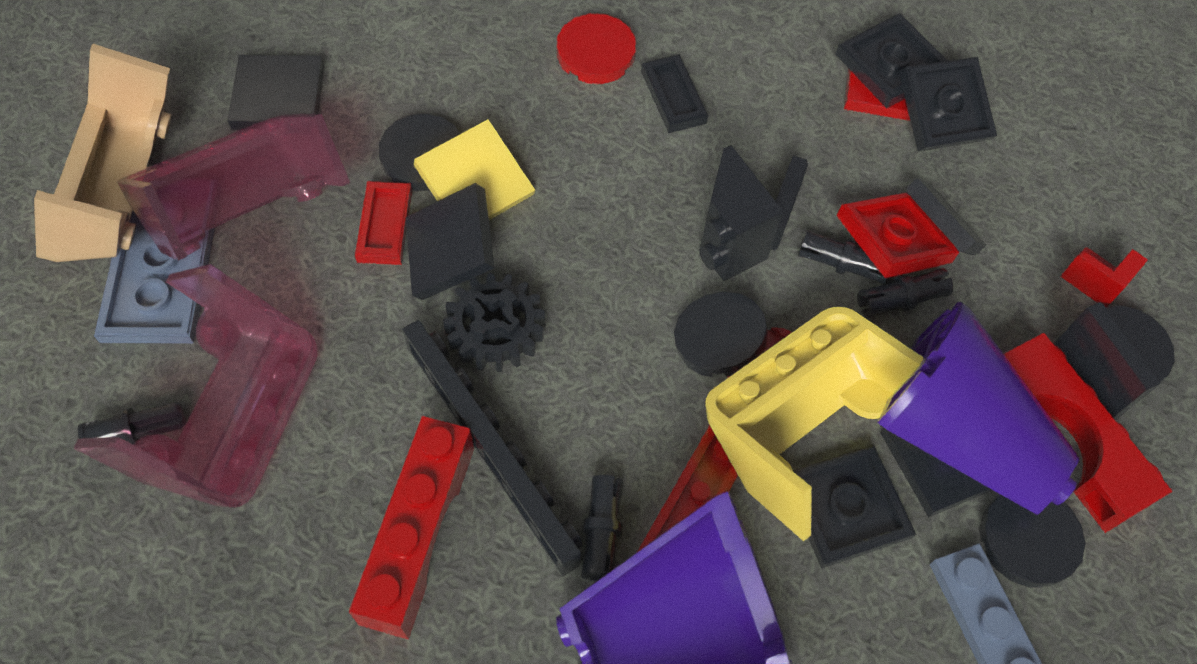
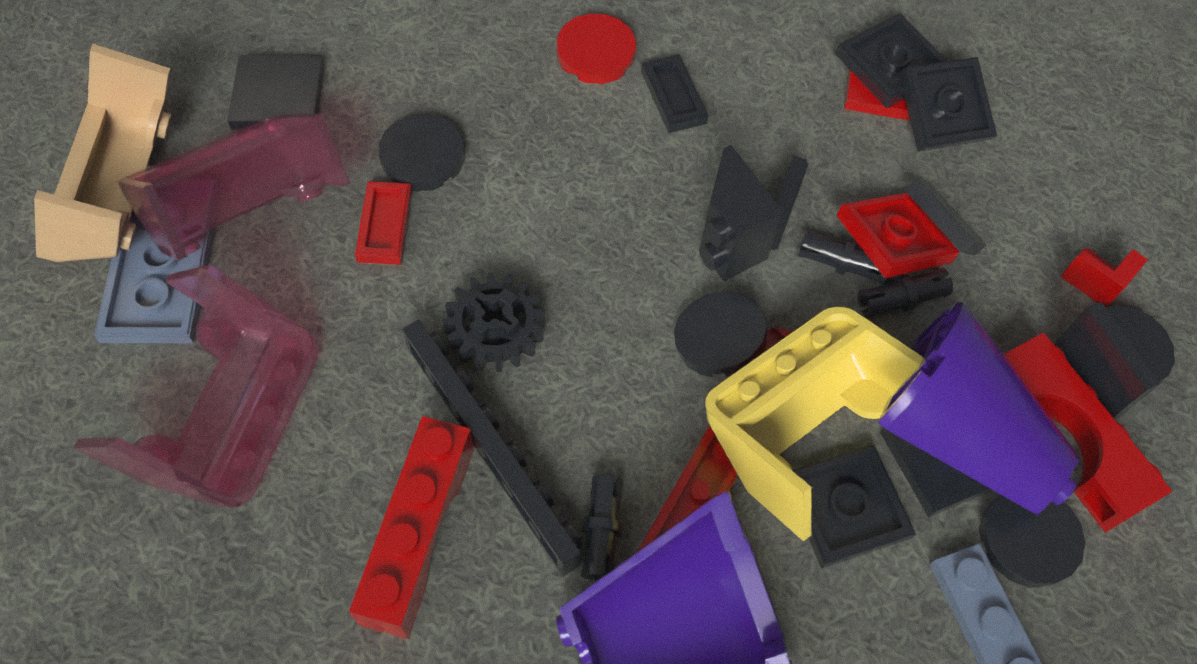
(135, 425): black axle -> none
(449, 242): black tile -> none
(476, 158): light yellow tile -> none

